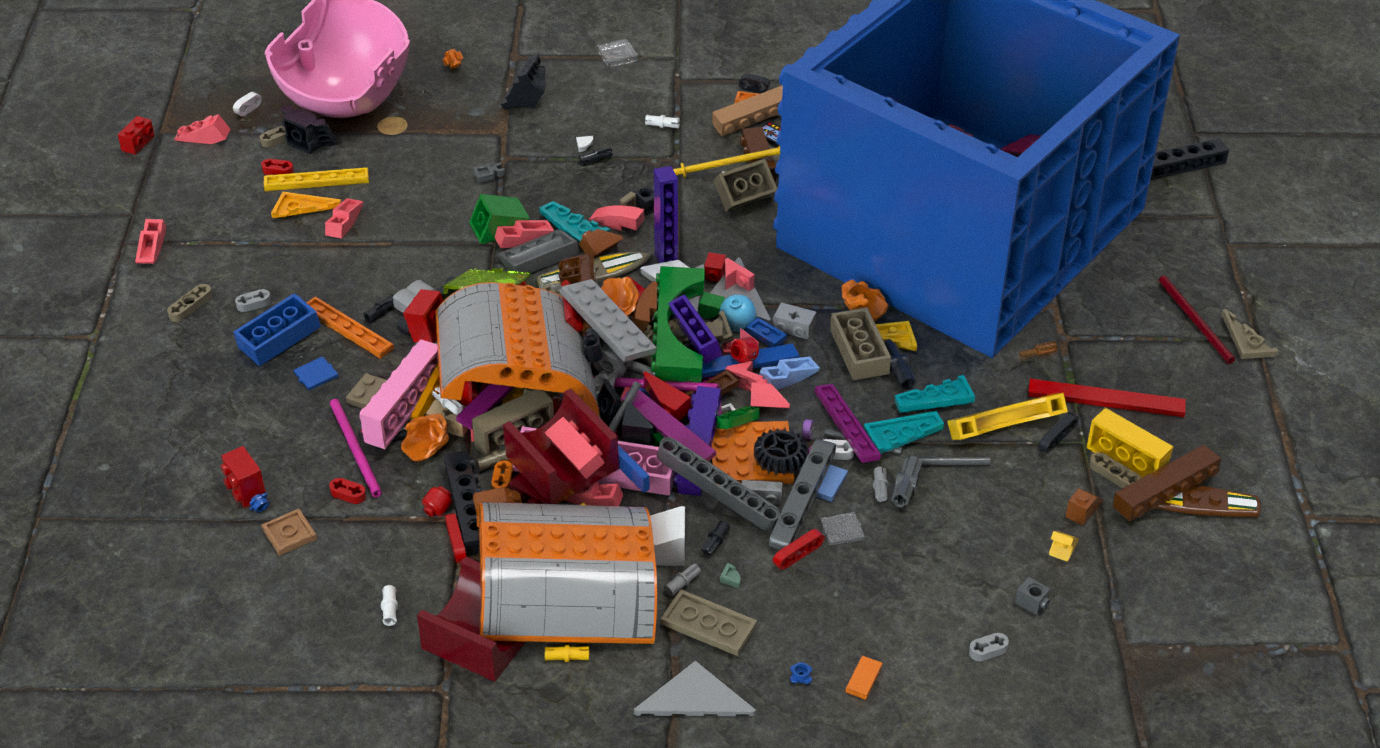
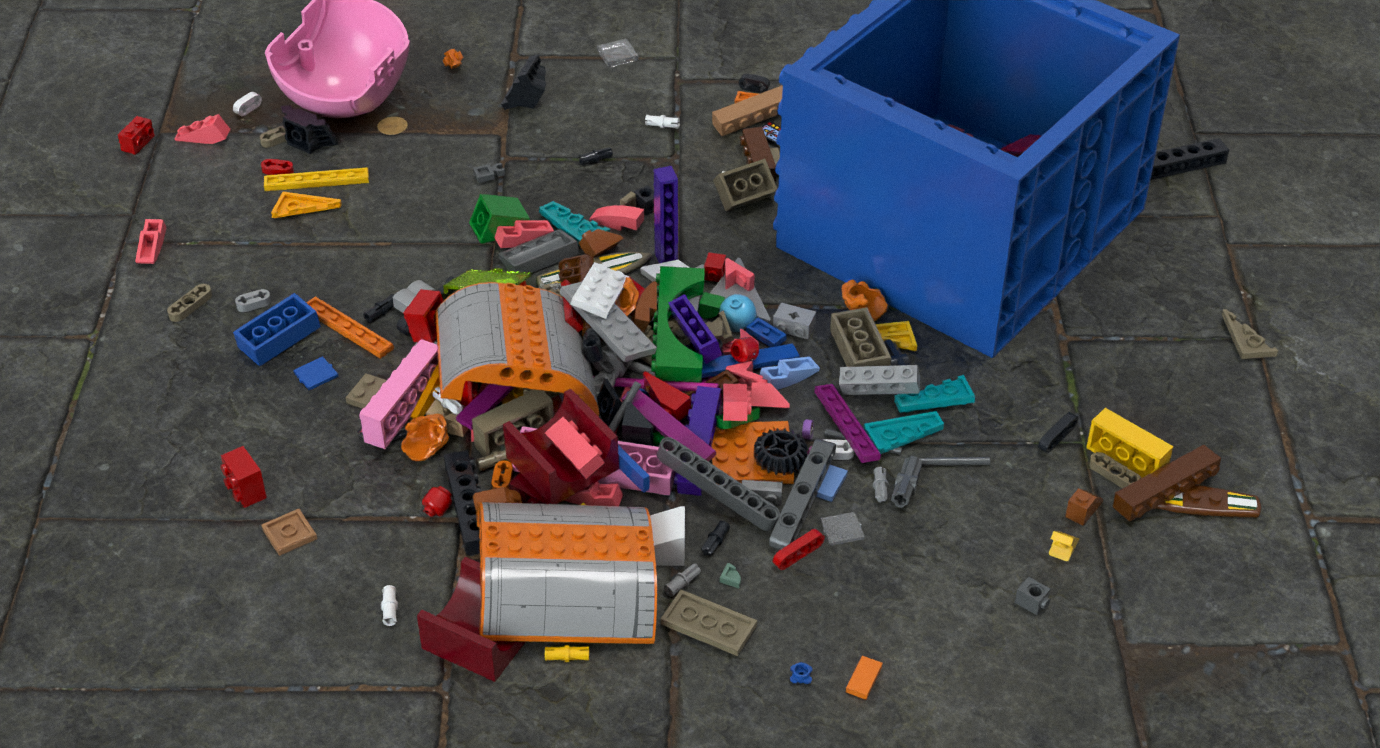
(259, 503): blue plate -> none
(343, 218): coral slope -> none
(344, 490): red beam -> none
(355, 448): dark pink piece -> none
(455, 537): red beam -> none
(584, 142): white tile -> none
(599, 290): none -> white plate
(694, 694): light grey tile -> none
(727, 161): yellow bar -> none
(736, 402): none -> coral brick
(879, 380): none -> light grey brick
(988, 646): light grey beam -> none
(1007, 415): yellow arch -> none
(1041, 349): clear orange axle -> none
(1109, 397): red tile -> none
(1196, 319): dark red piece -> none

